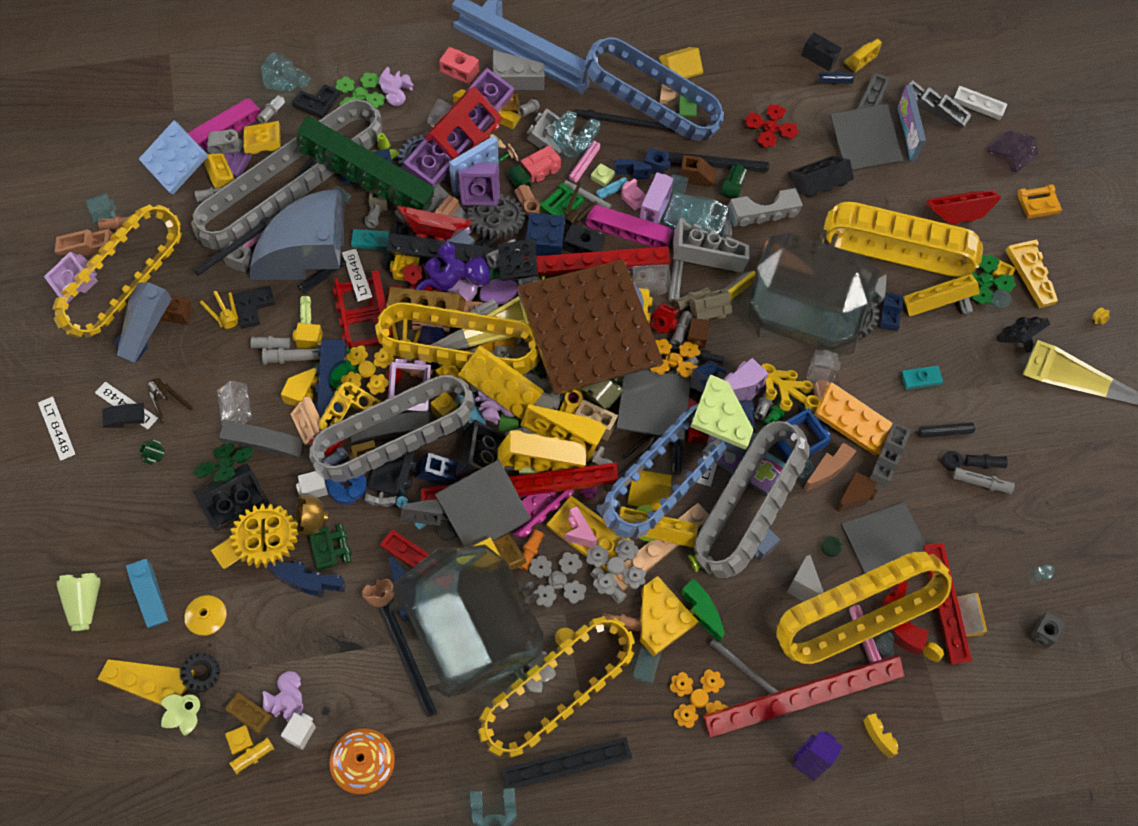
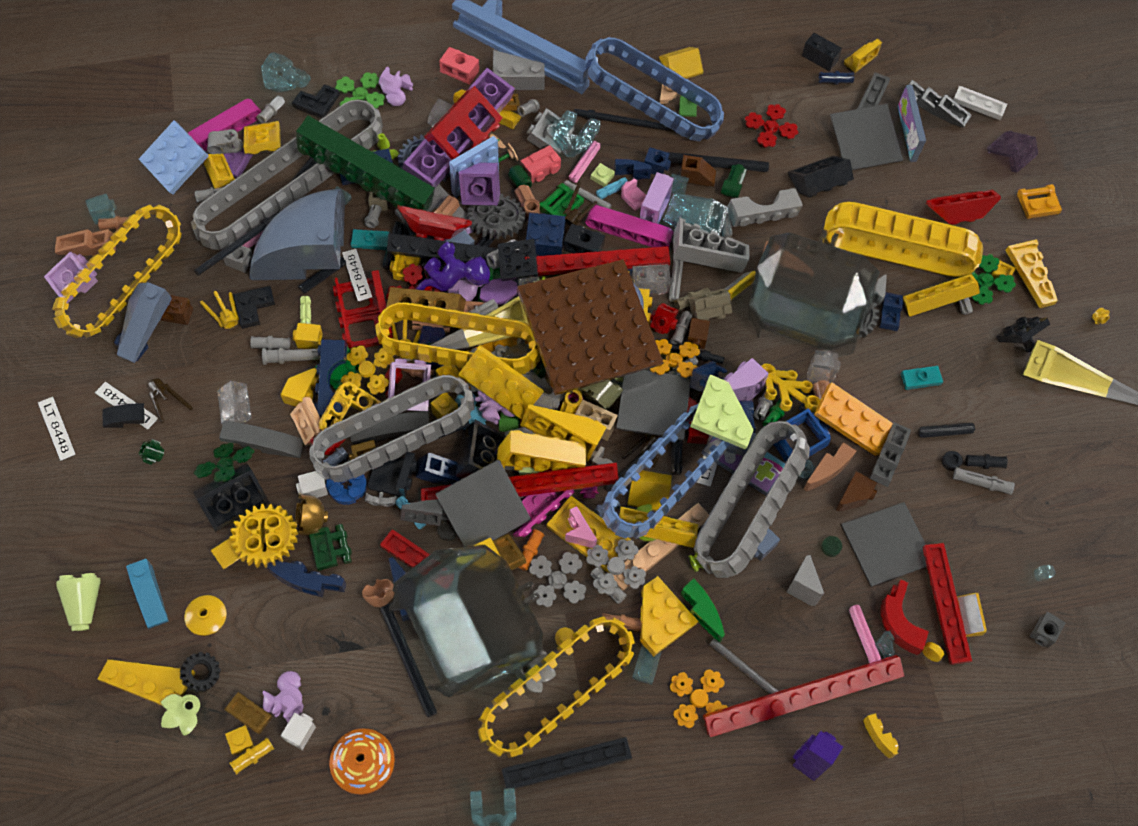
(872, 623): yellow piece -> none
(1001, 298): clear light blue plate -> none

